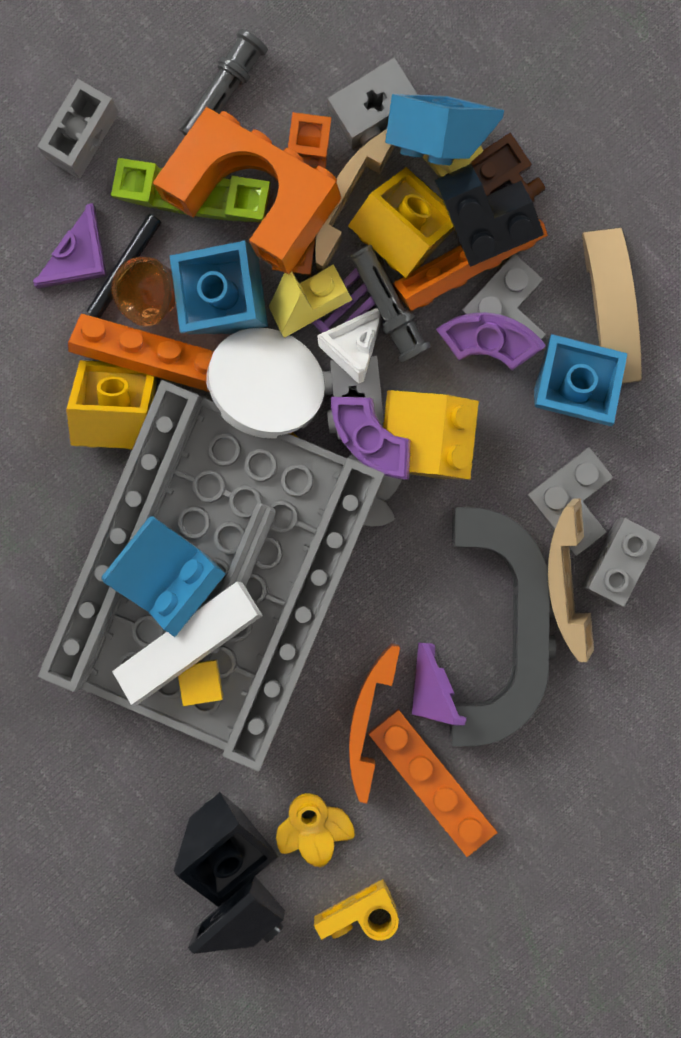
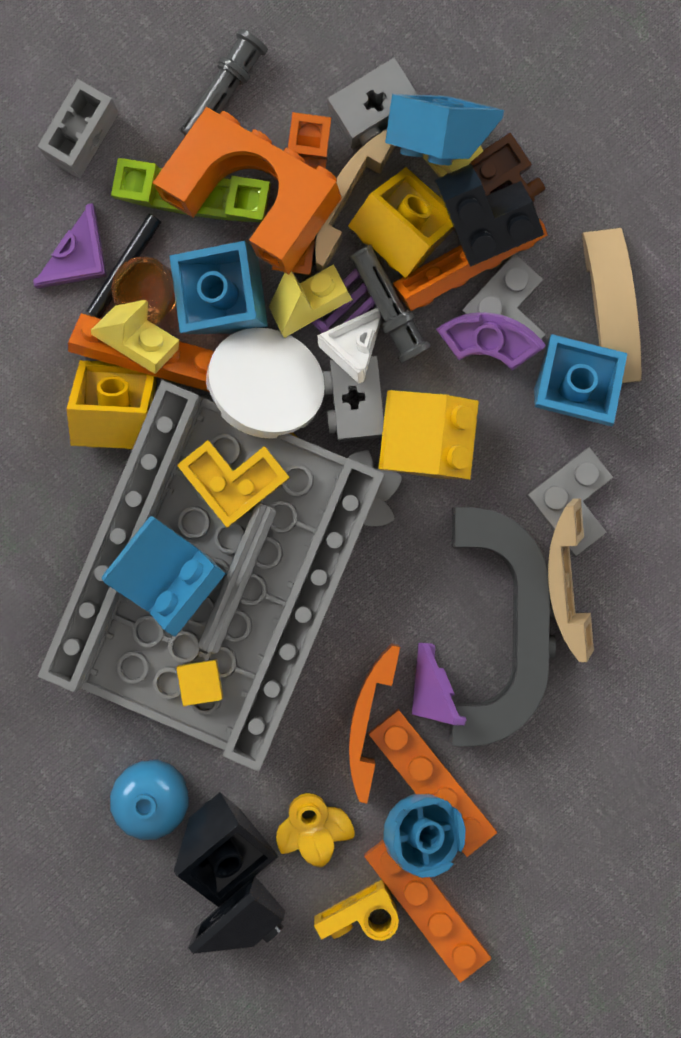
(134, 336): none -> light yellow slope
(149, 799): none -> dark azure cylinder
(200, 636): white tile -> none
(228, 490): none -> yellow plate
(368, 439): medium lavender tile -> none
(424, 834): none -> dark azure cylinder
(431, 914): none -> orange plate
(620, 562): light grey brick -> none

